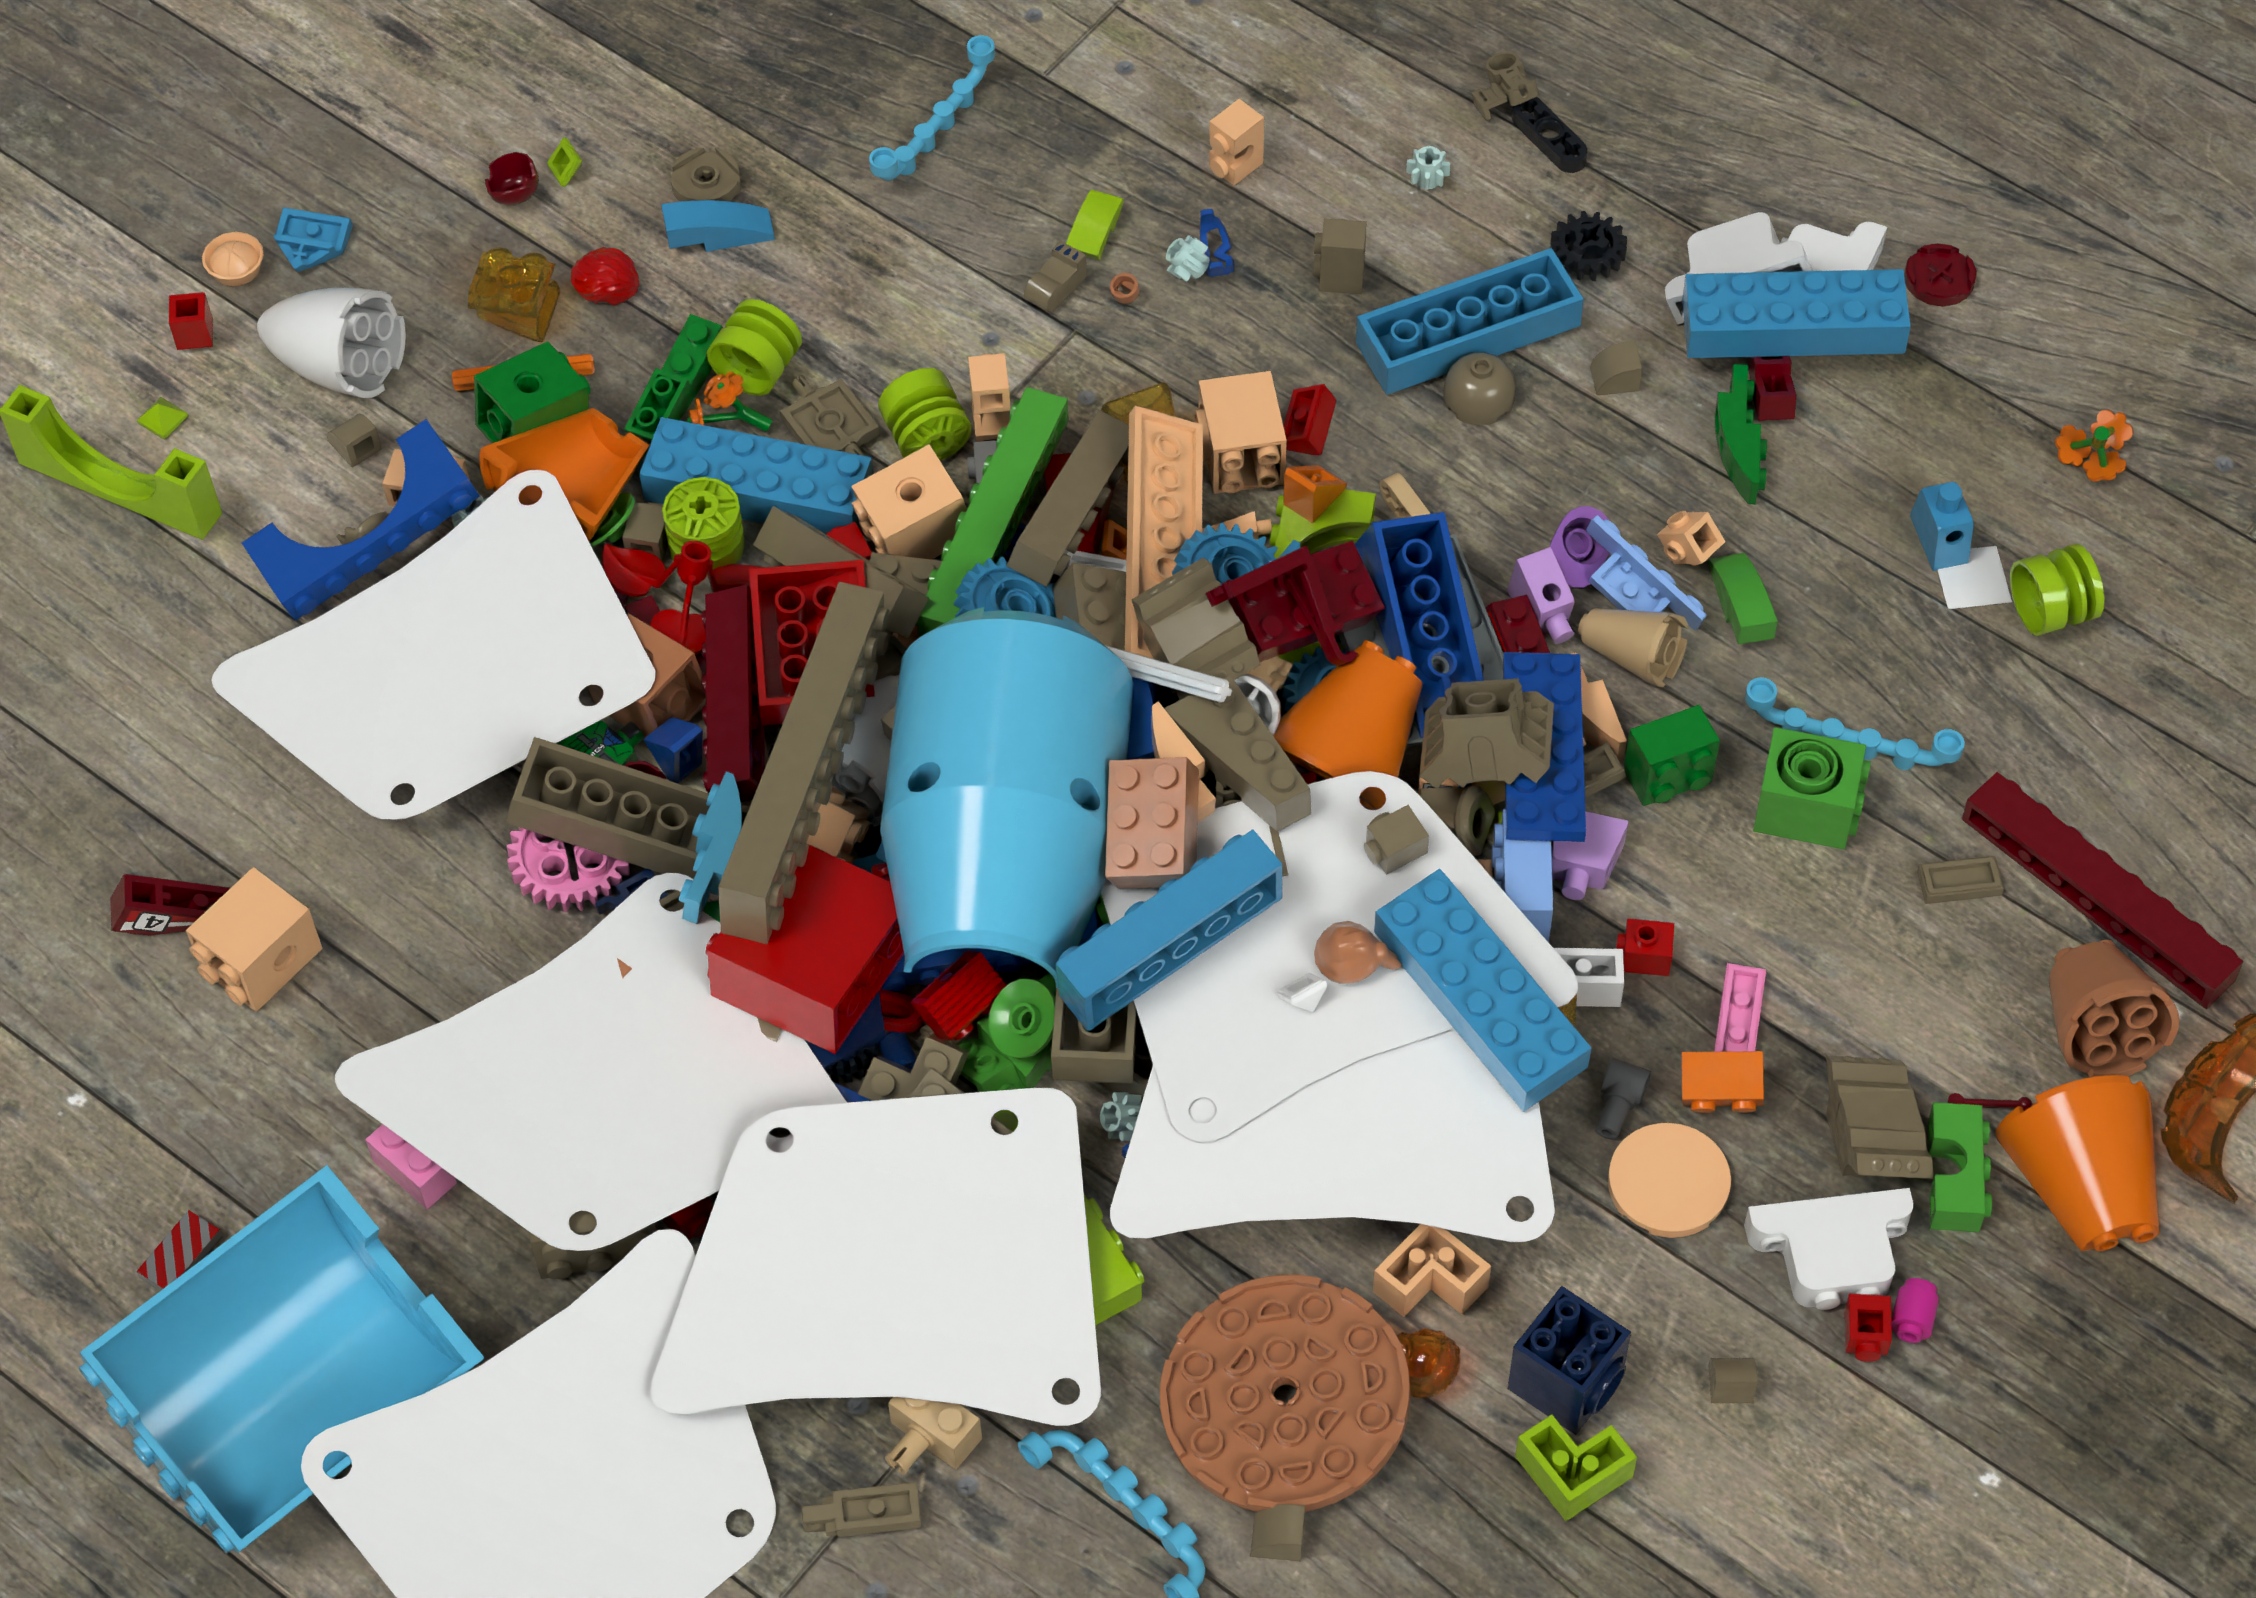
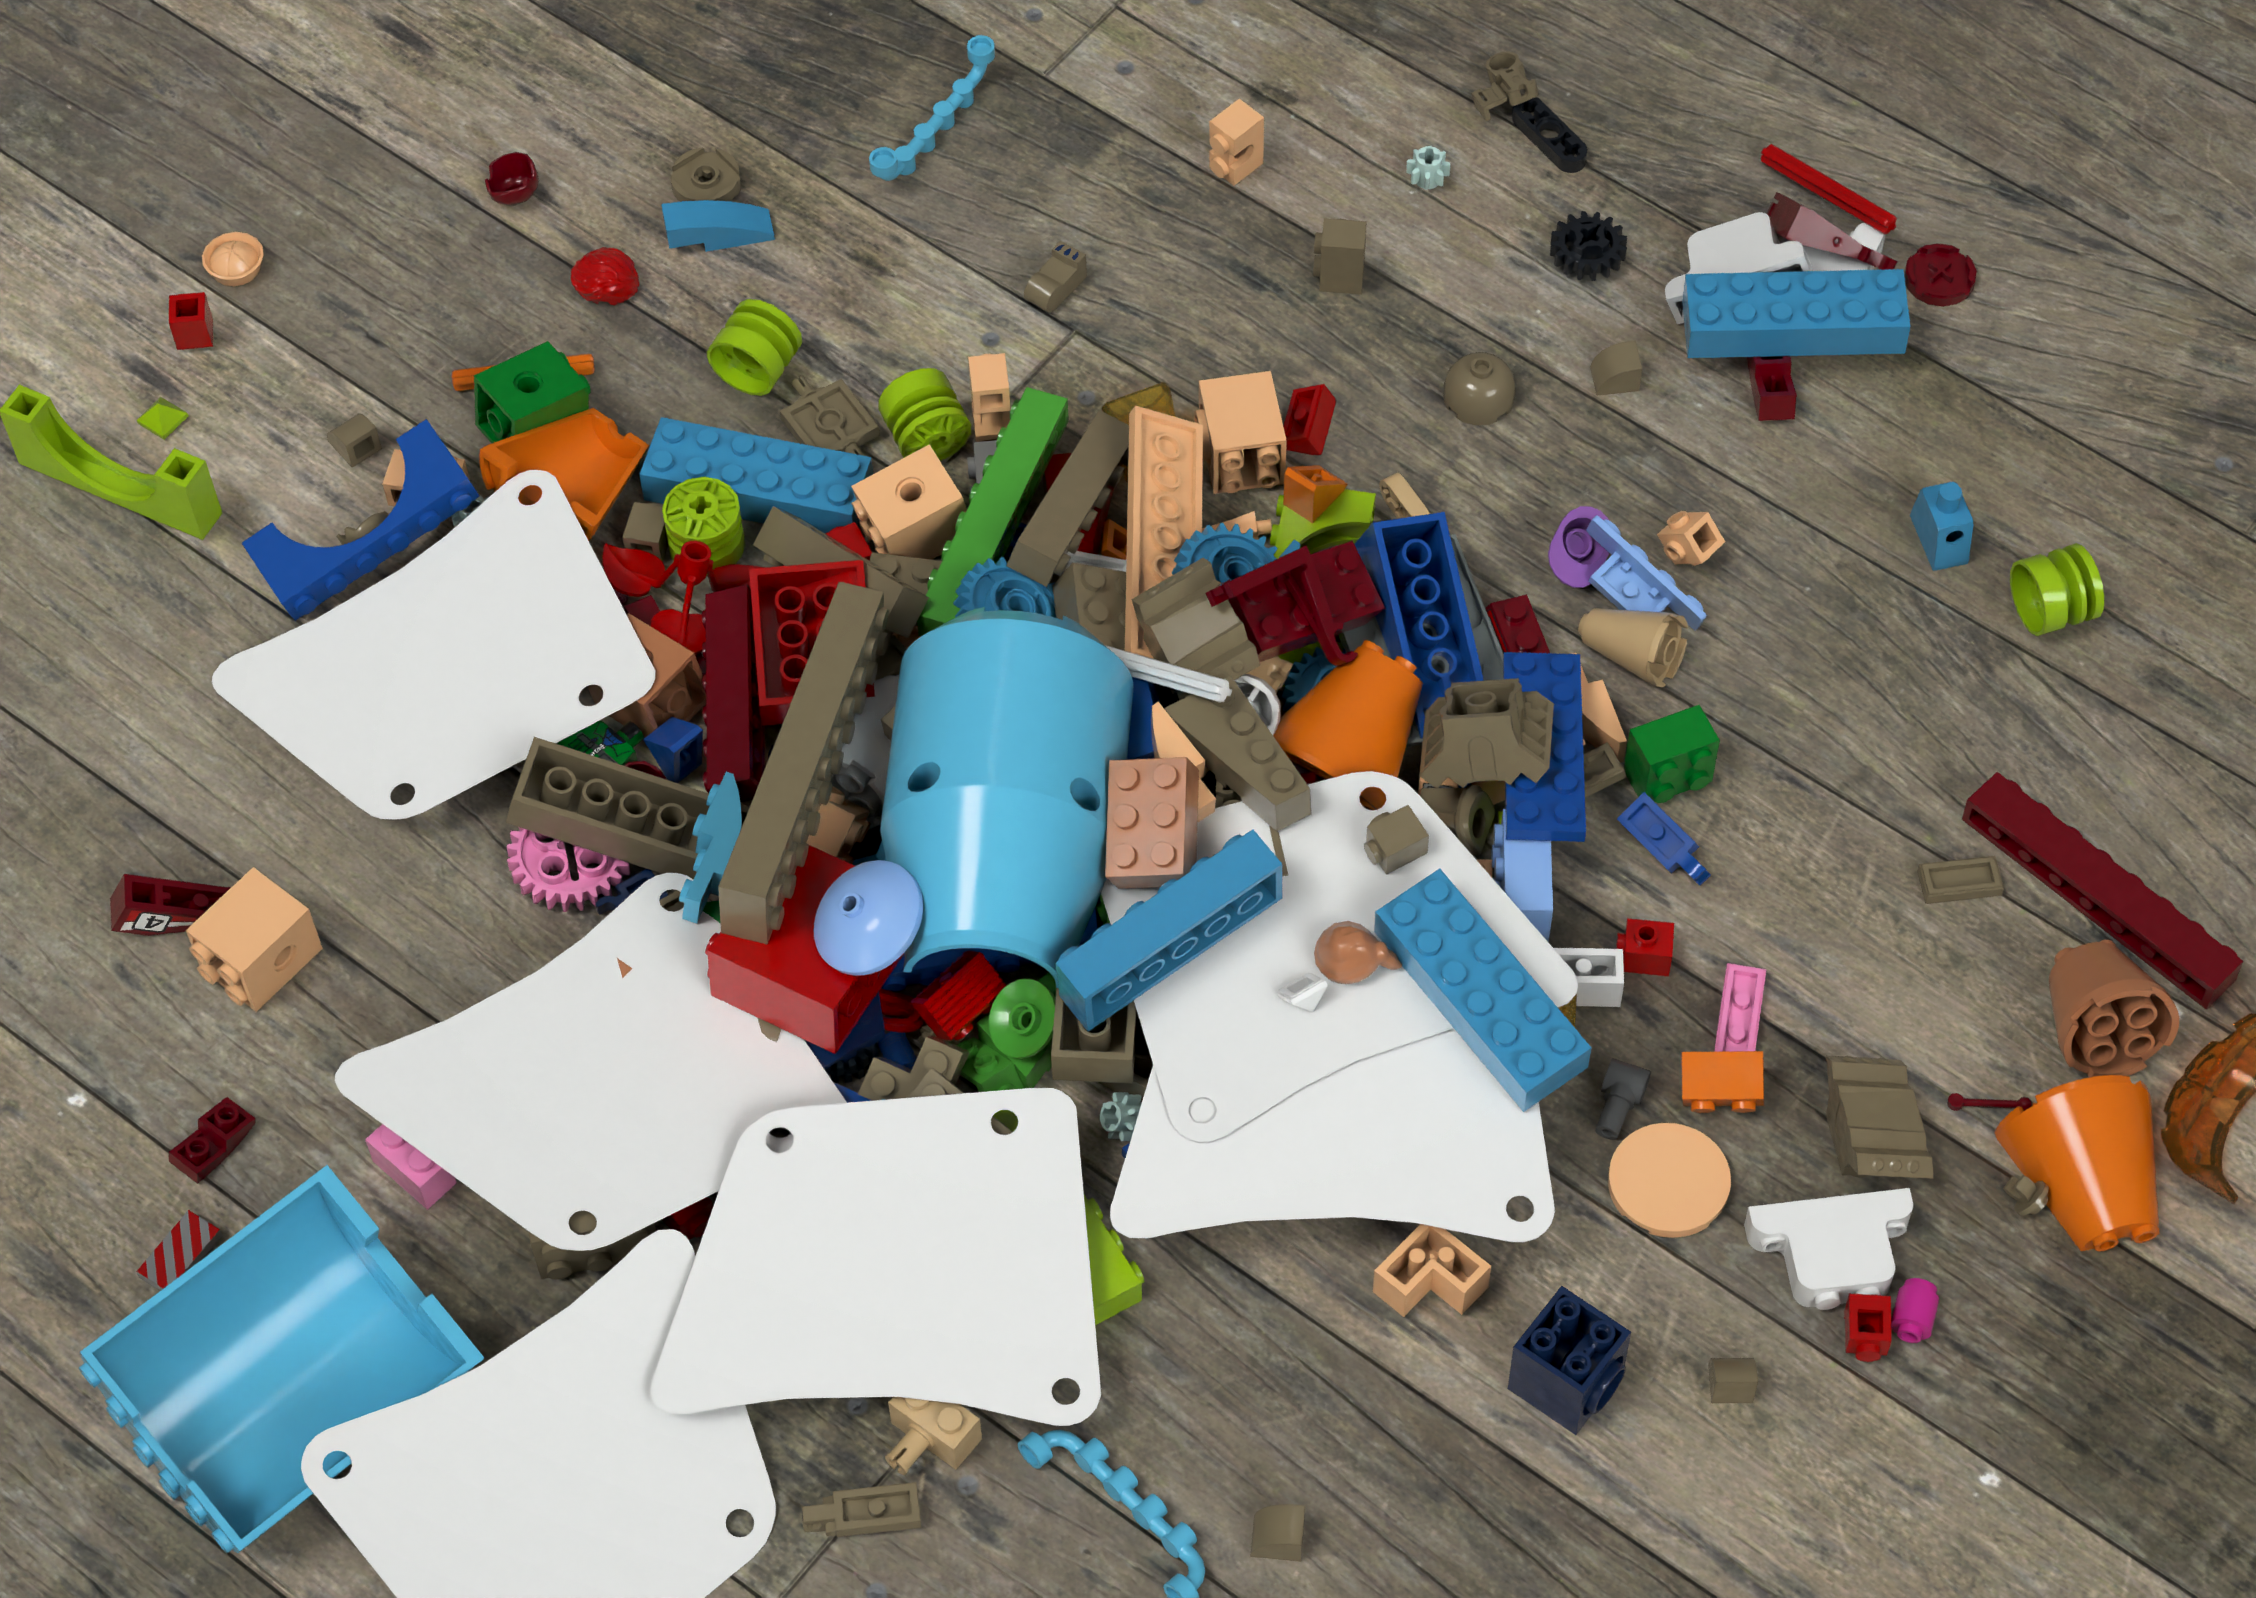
(217, 1136): none -> dark red slope
(311, 237): dark azure slope -> none
(337, 335): white cylinder -> none
(515, 292): clear yellow piece -> none
(564, 162): lime slope -> none
(613, 524): bright green dish -> none
(679, 380): green slope -> none
(722, 392): plant -> none
(868, 917): none -> light blue dish
(1094, 223): lime slope -> none
(1129, 284): nougat hinge -> none
(1187, 258): light aqua gear -> none
(1207, 223): blue helmet -> none
(1275, 1334): nougat plate -> none
(1431, 1361): clear orange hair -> none
(1476, 314): dark azure brick -> none
(1547, 591): lavender torso -> none
(1570, 1473): lime brick -> none
(1589, 861): lavender torso -> none
(1662, 837): none -> blue plate
(1739, 437): green slope -> none
(1743, 598): bright green slope -> none
(1812, 230): none -> hinge
(1812, 788): bright green brick -> none
(1828, 189): none -> red axle
(1946, 746): medium azure bar -> none
(1959, 1199): bright green arch -> none
(1977, 582): white sticker -> none
(2030, 1196): none -> dark tan plate
(2107, 432): orange plant -> none

